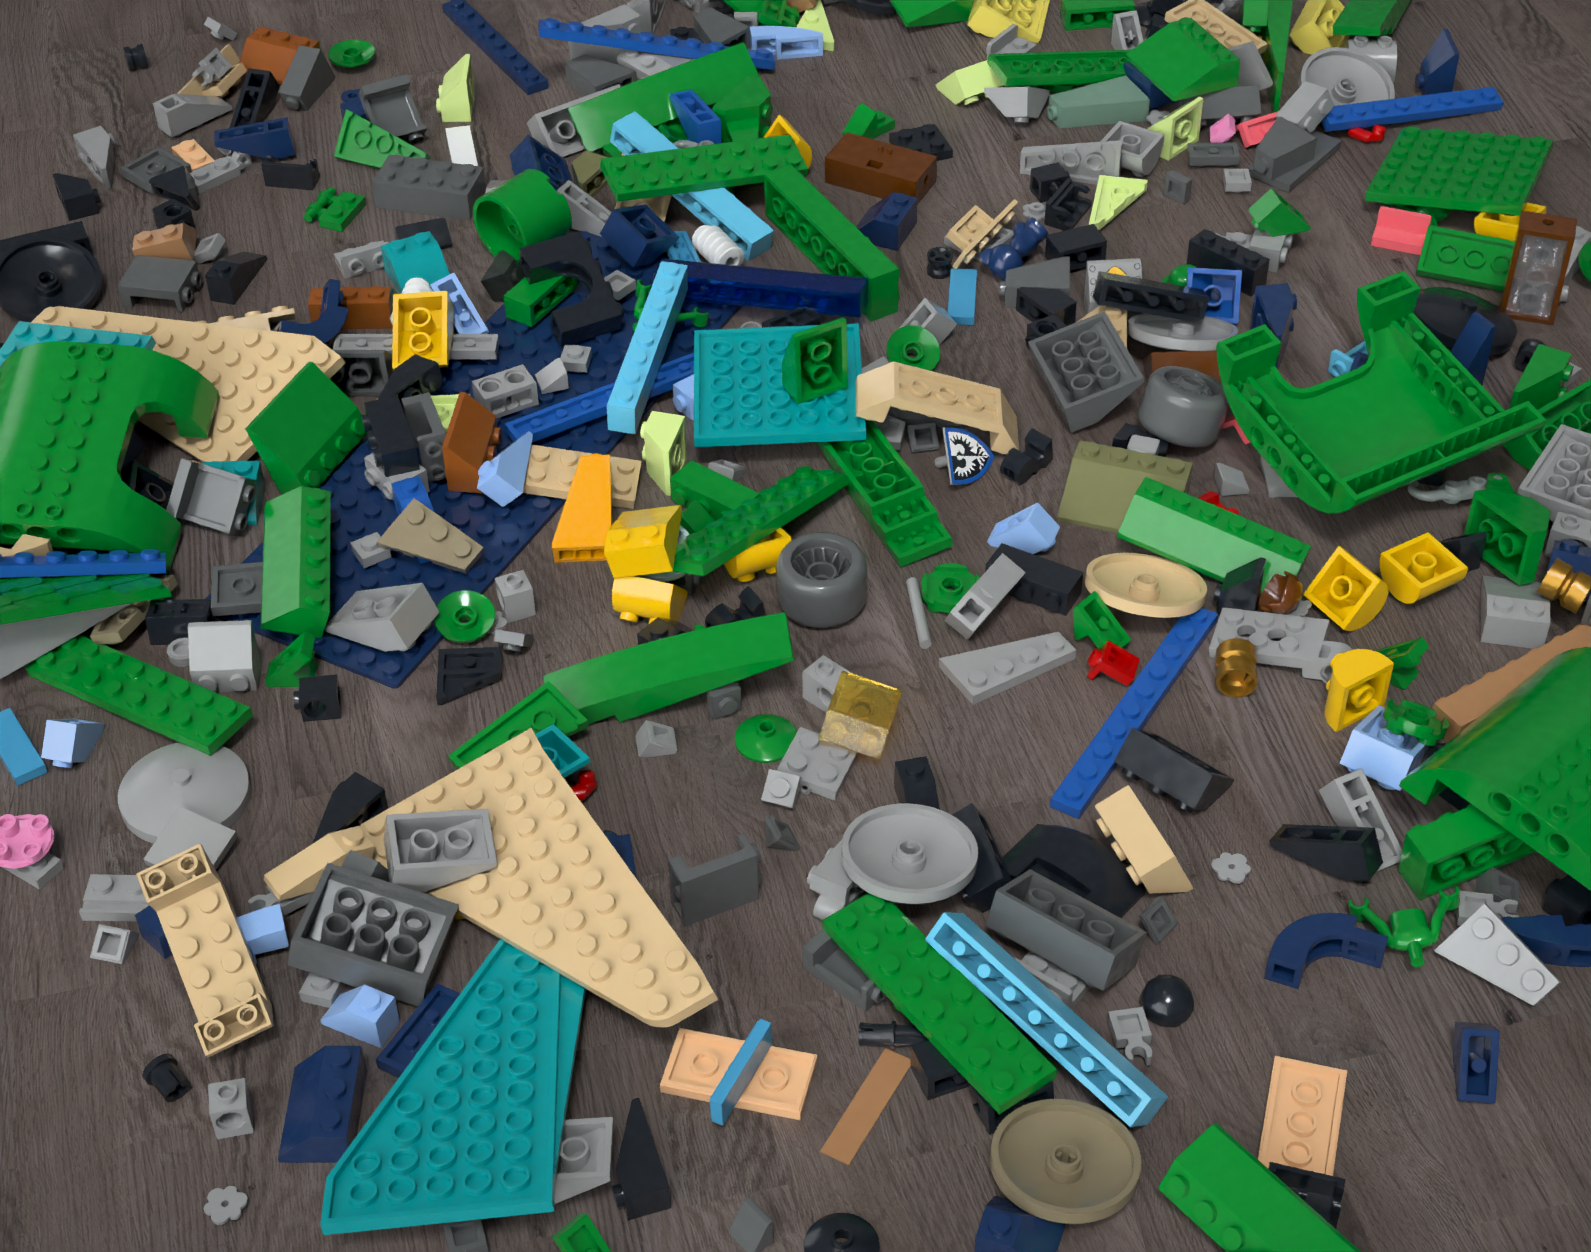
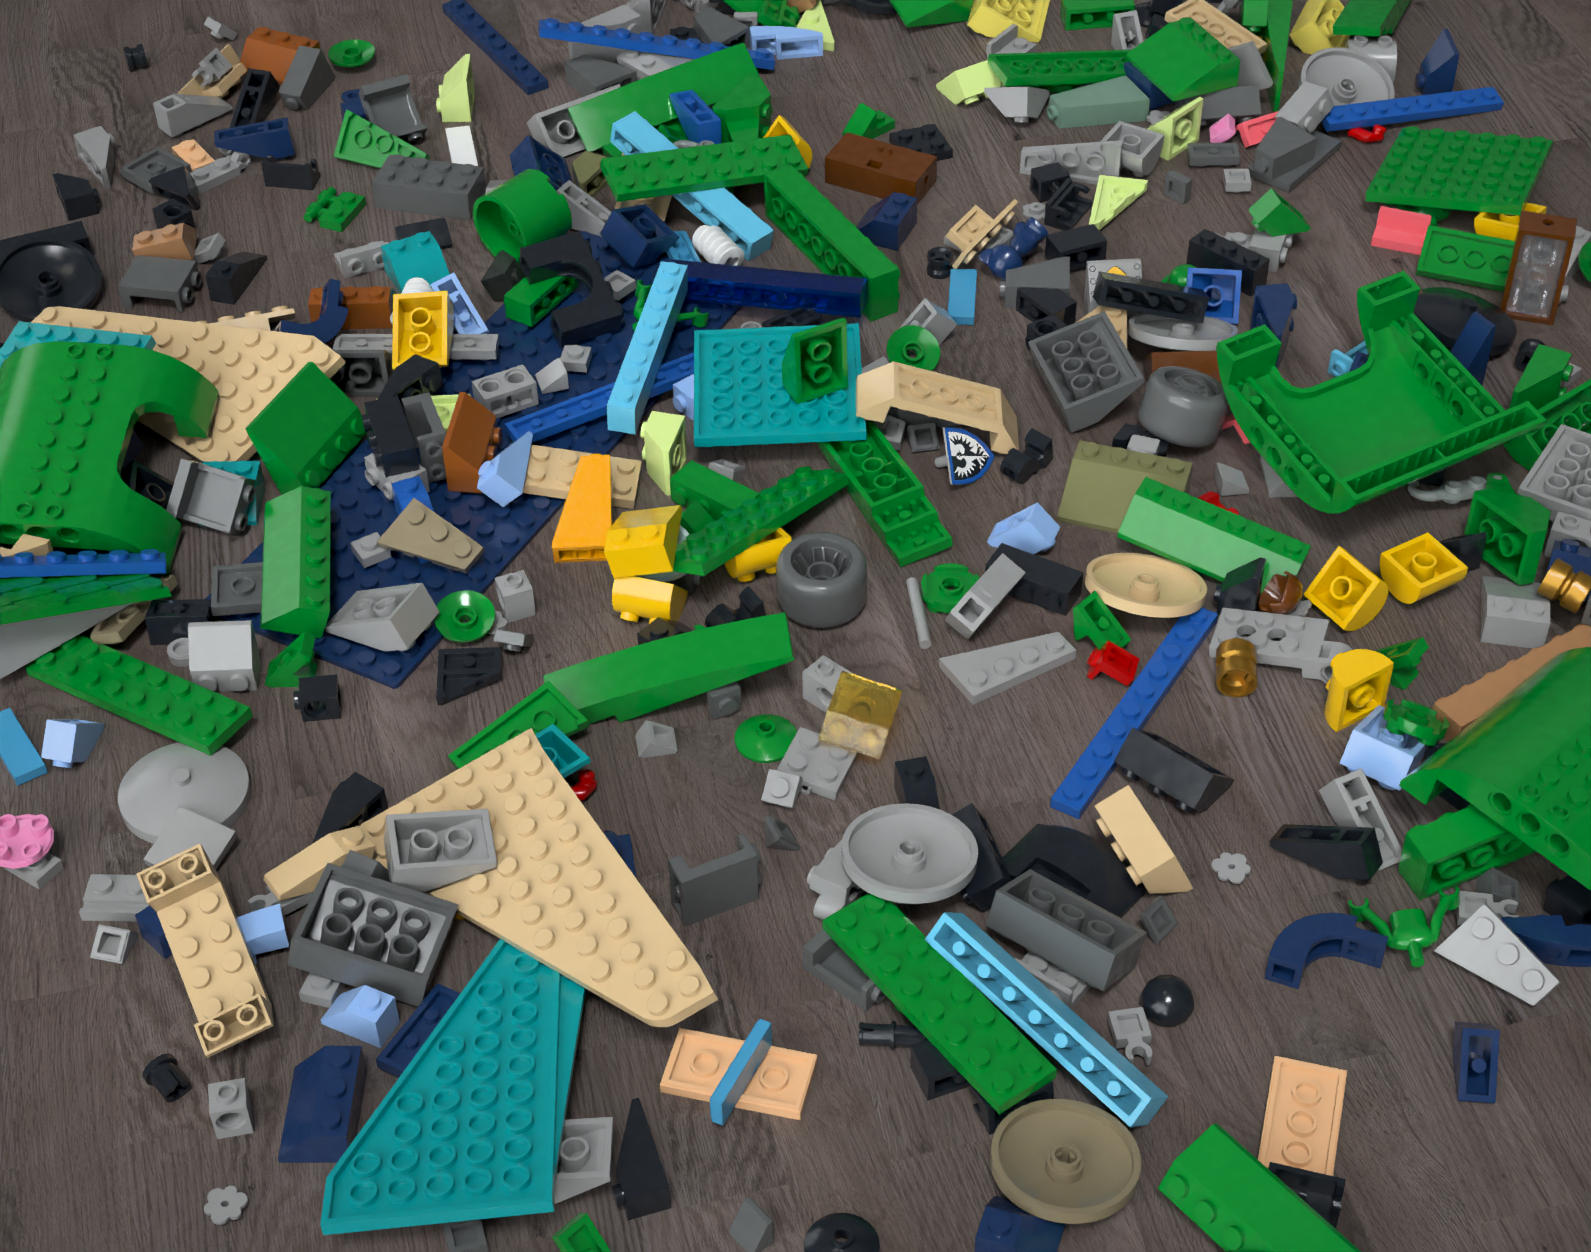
(866, 1106): medium nougat sticker -> none

